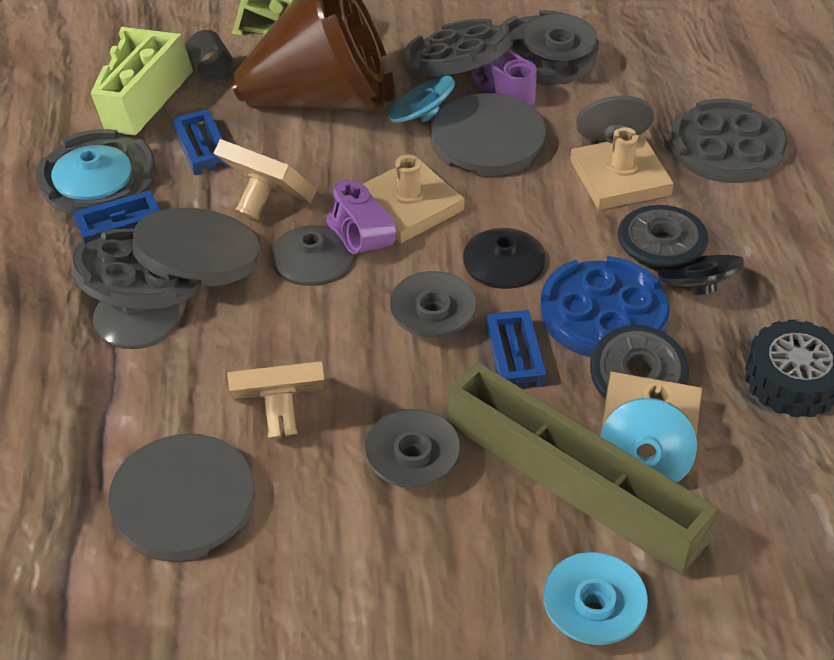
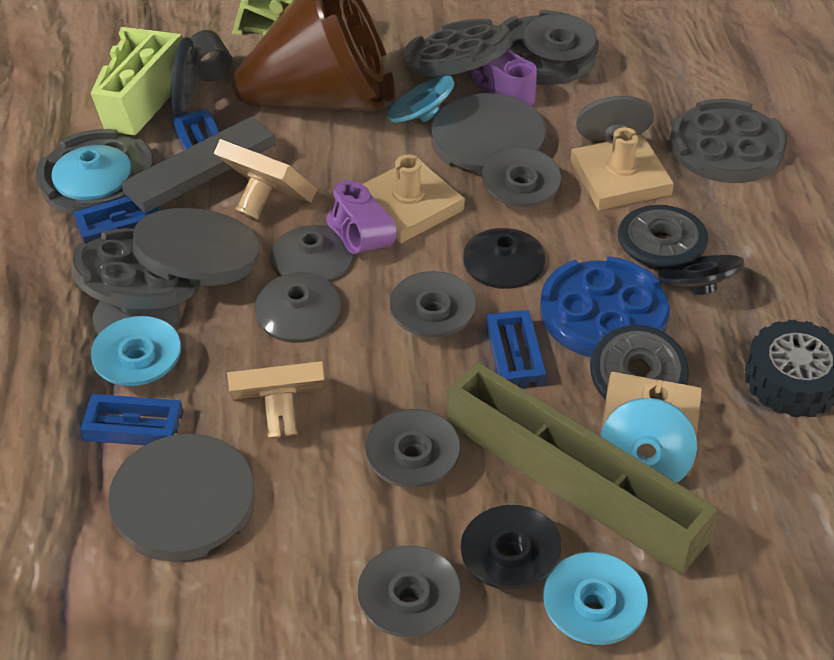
(130, 426): none -> blue tile
(135, 350): none -> medium azure dish
(183, 77): none -> wheel
(193, 165): none -> dark grey tile
(300, 319): none -> dark grey dish
(407, 573): none -> dark grey dish
(507, 532): none -> black dish
(521, 177): none -> dark grey dish

